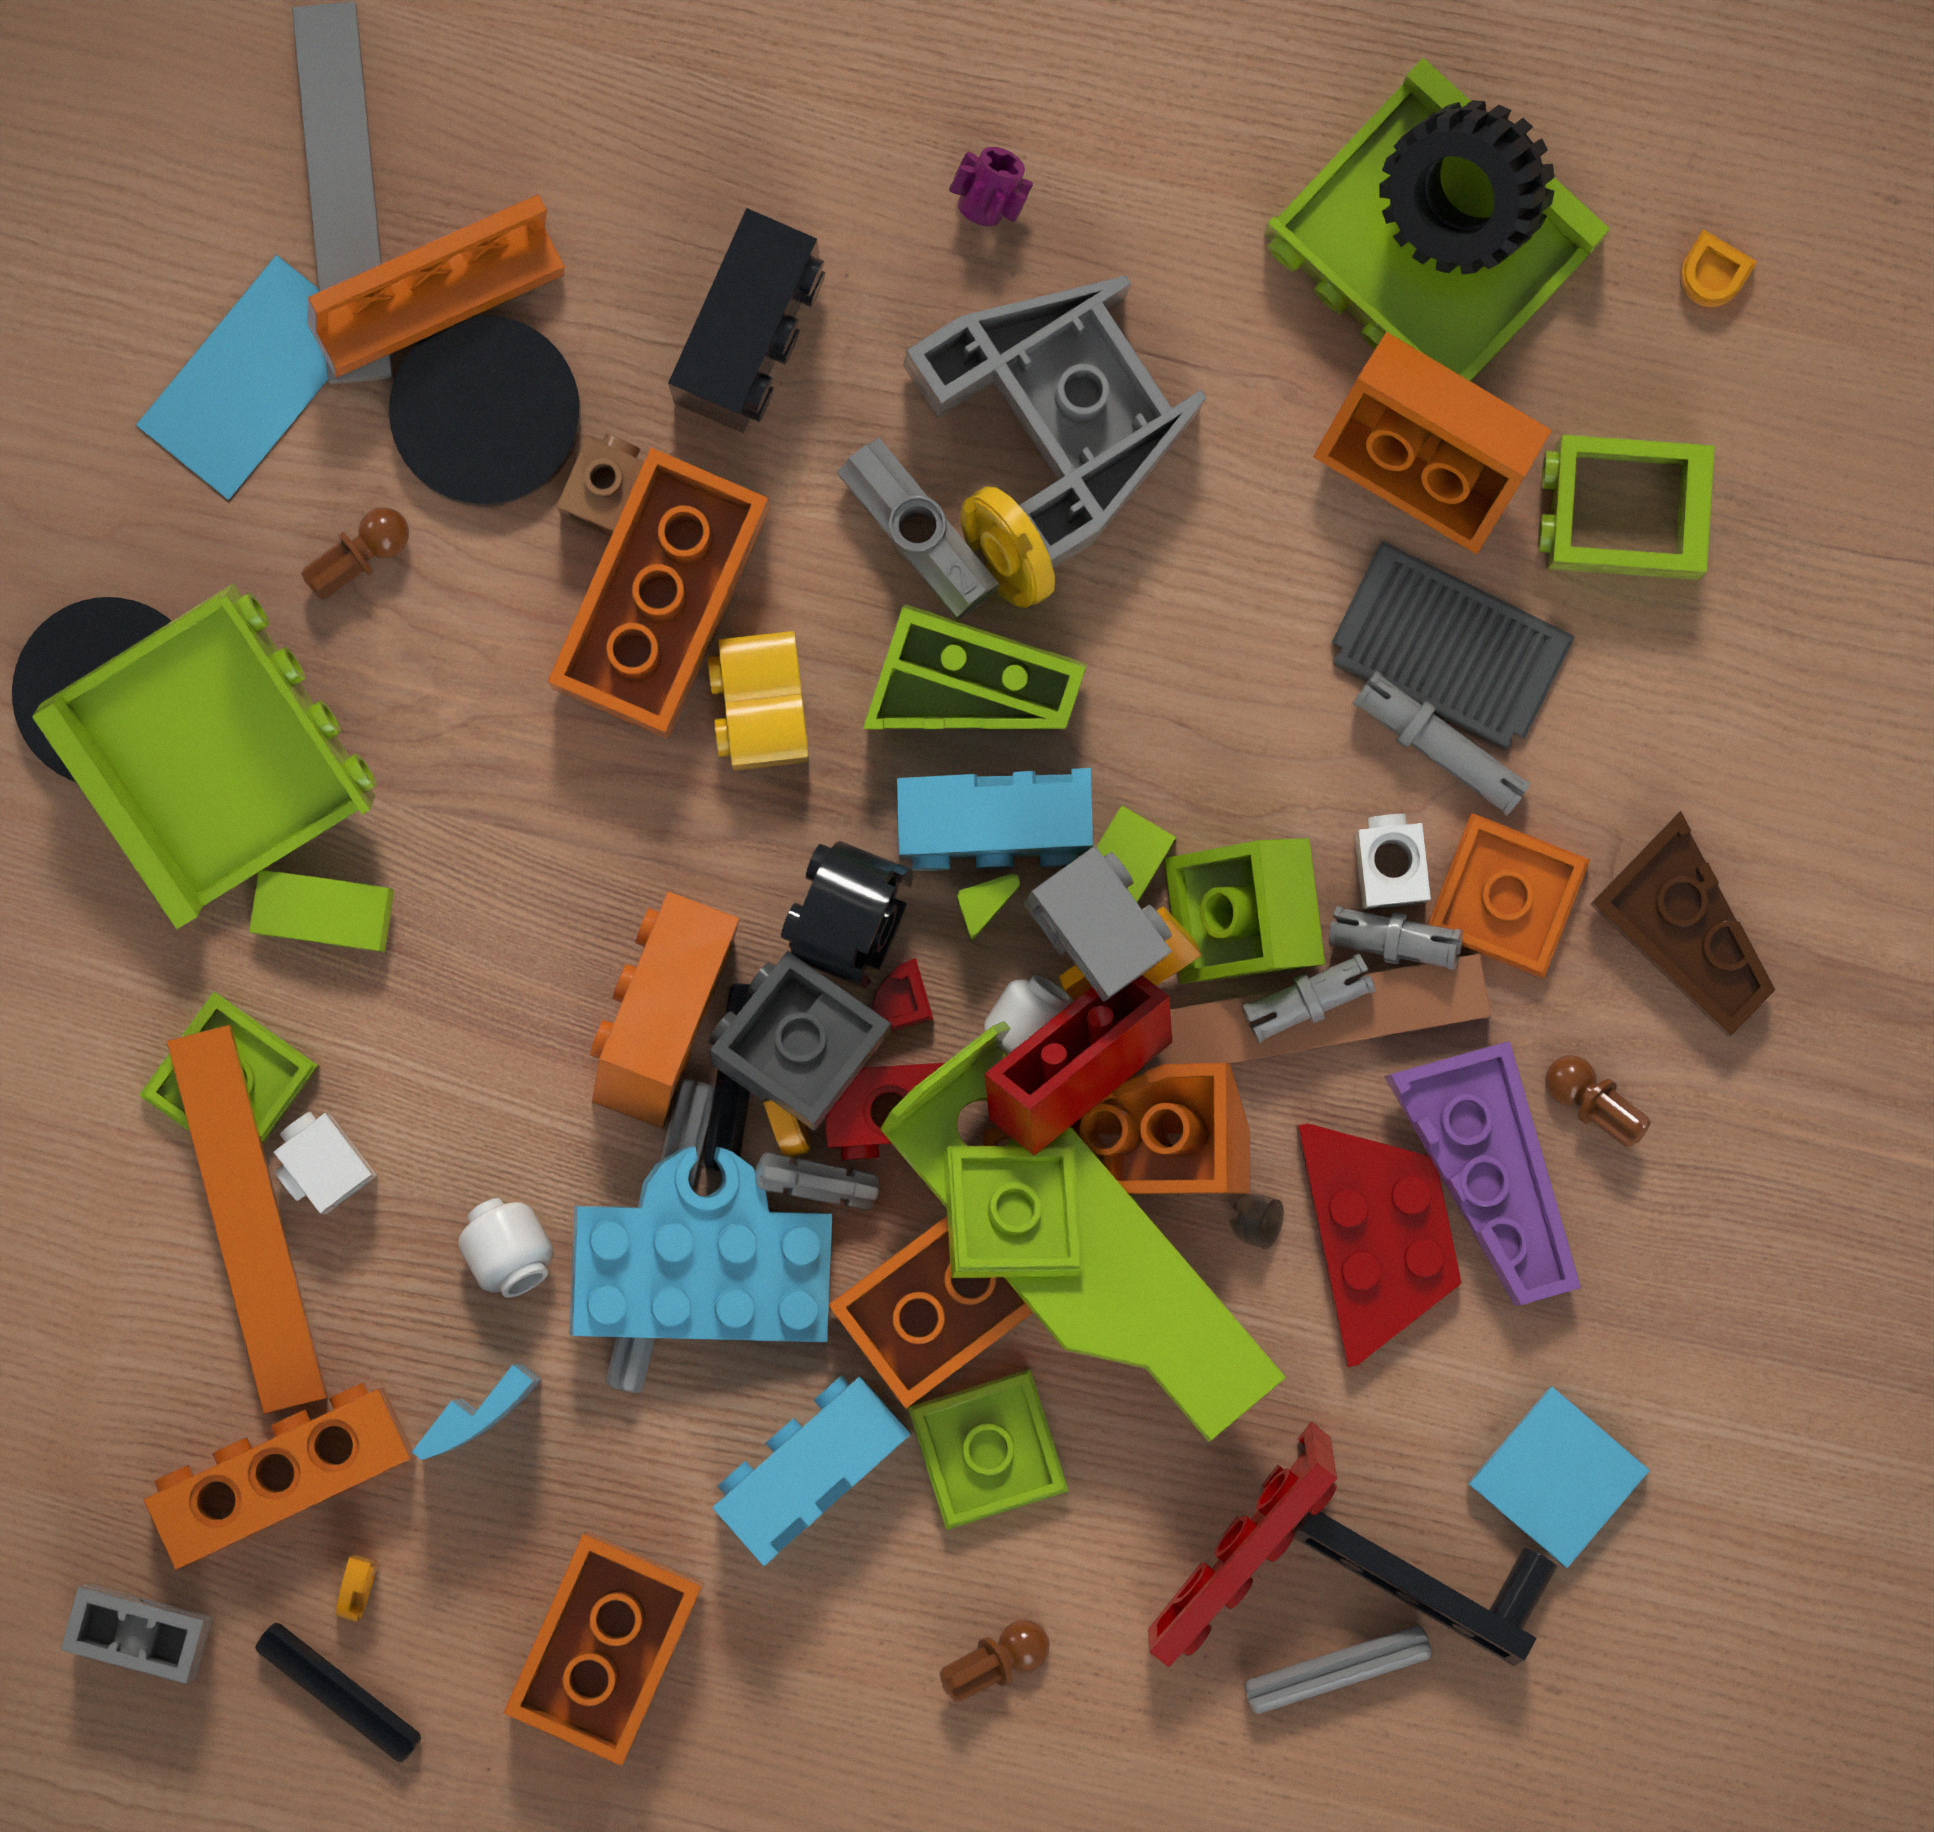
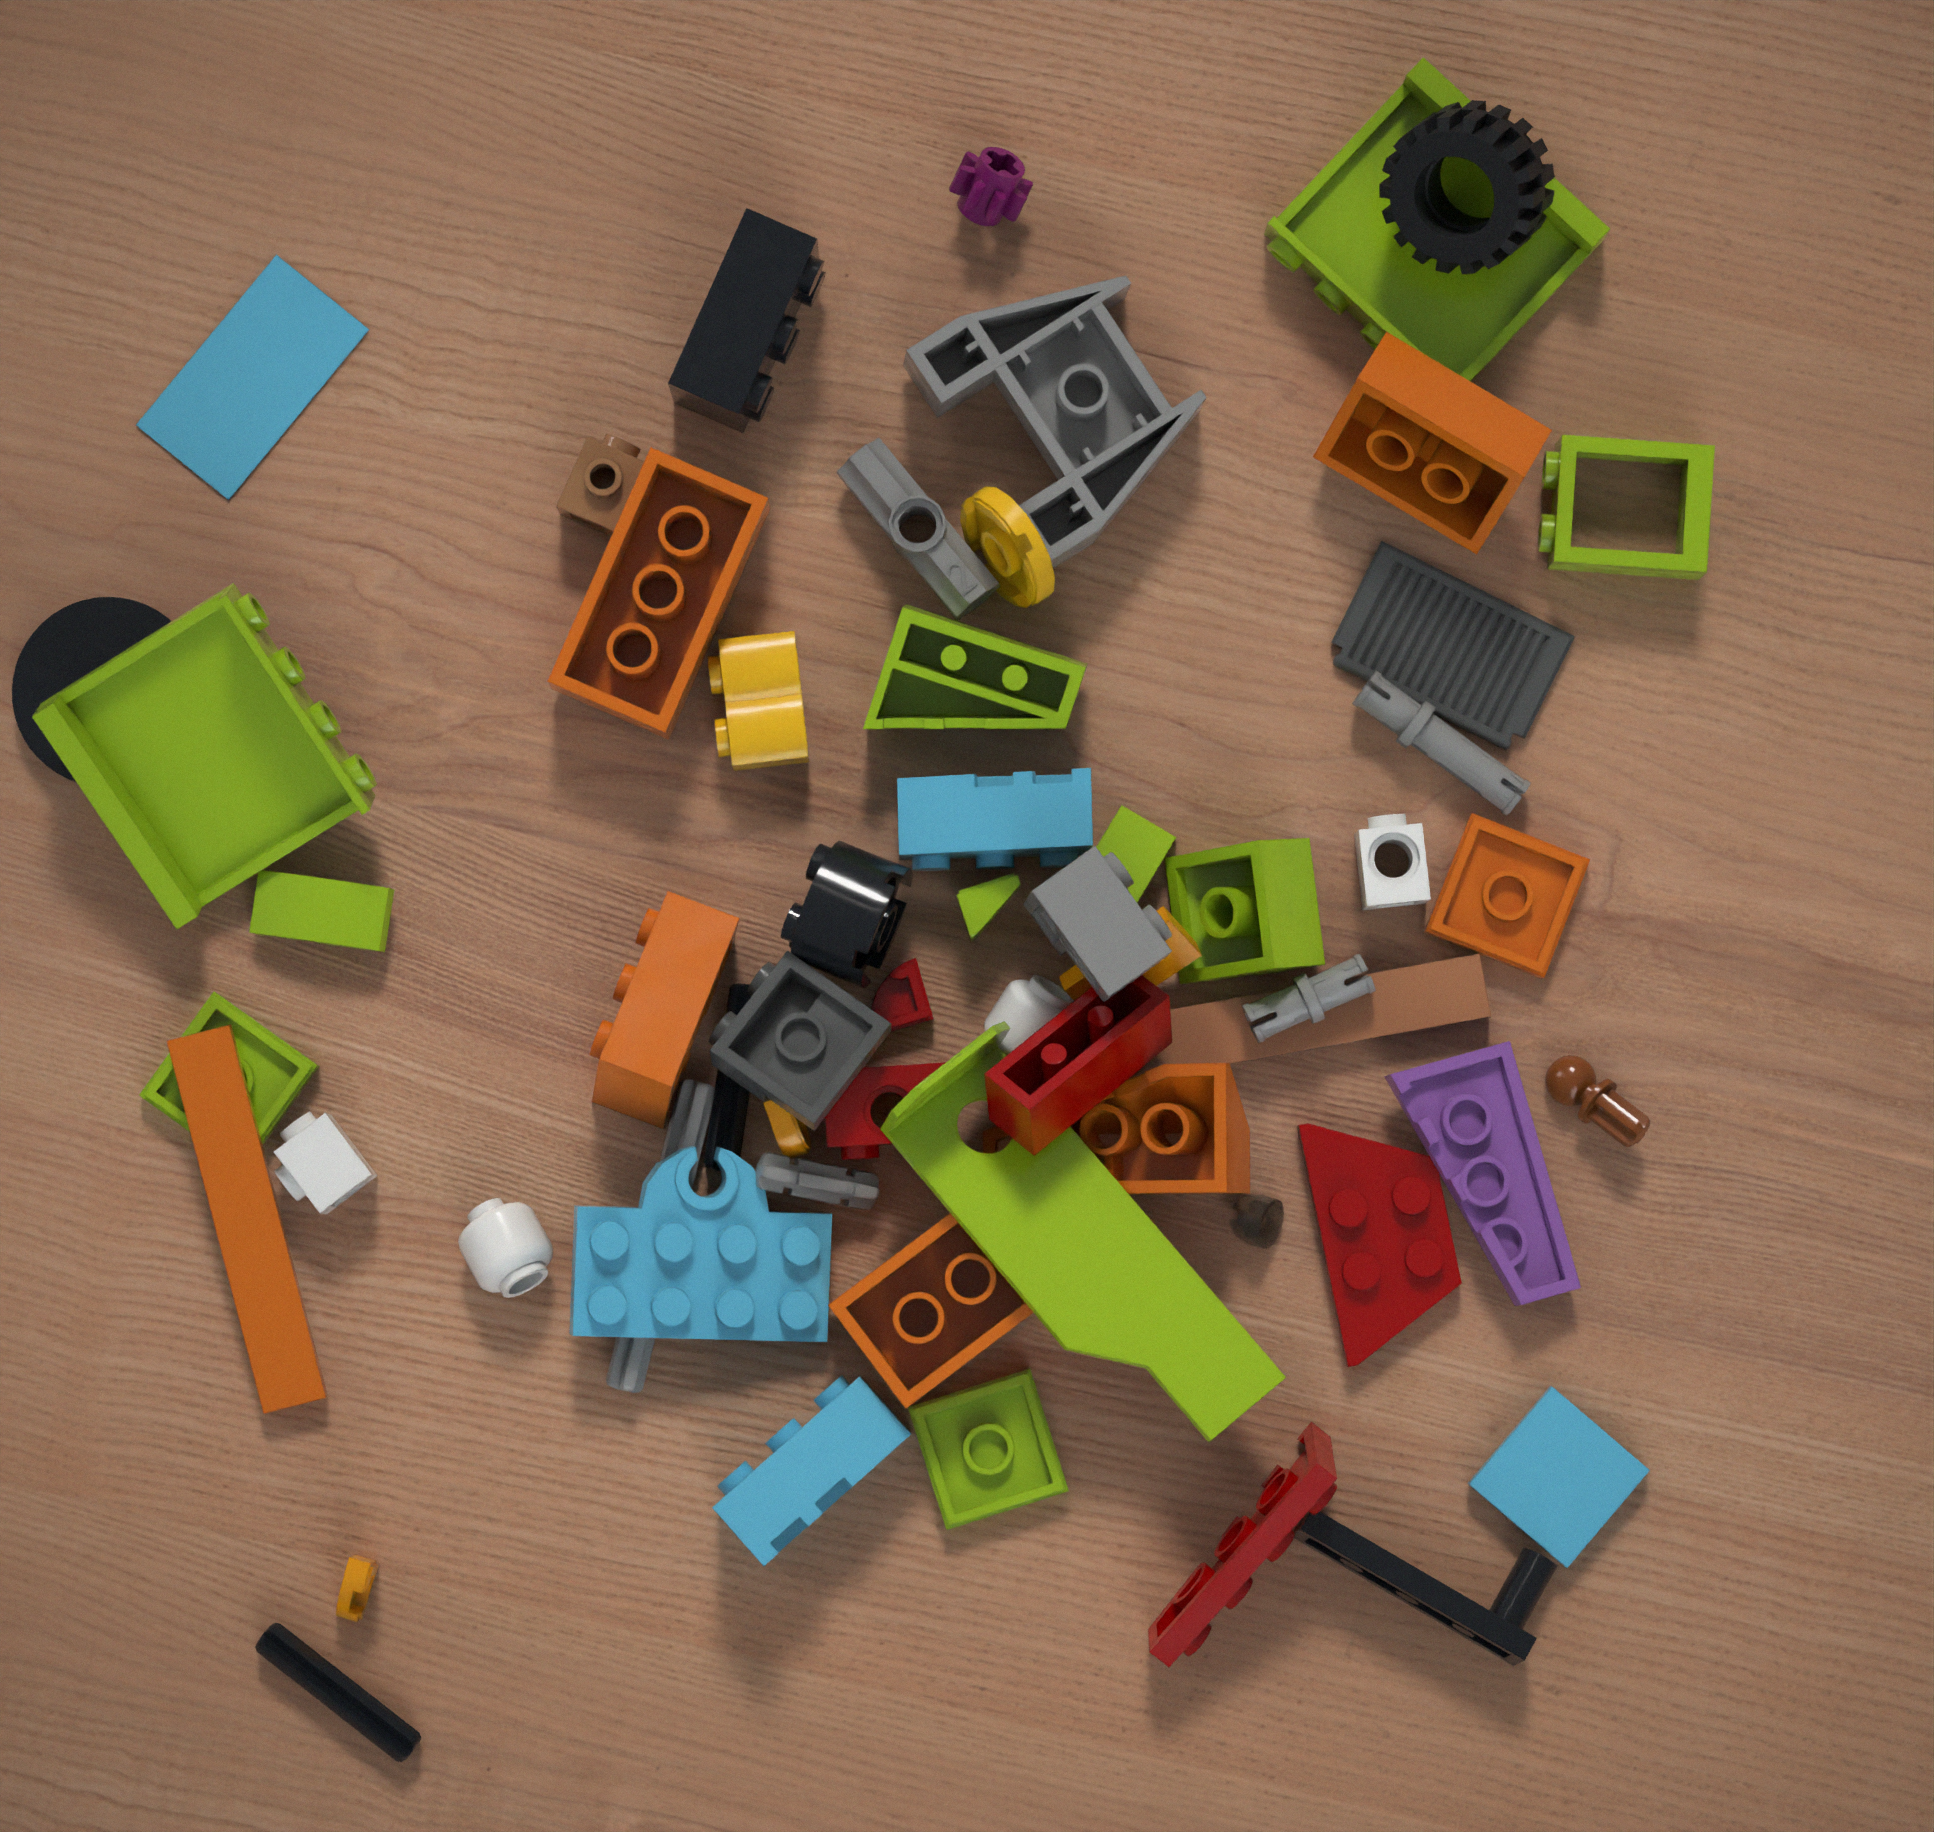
(136, 1633): light grey brick -> none
(194, 1534): orange brick -> none
(338, 153): light grey tile -> none
(381, 534): dark orange axle -> none
(434, 286): orange fence -> none
(463, 1422): medium azure slope -> none
(485, 411): black tile -> none
(603, 1648): orange brick -> none
(1012, 1212): lime tile -> none
(1020, 1647): dark orange axle -> none
(1337, 1669): light grey axle -> none
(1395, 937): light grey pin -> none
(1683, 925): reddish brown wing -> none
(1714, 271): light orange tile -> none

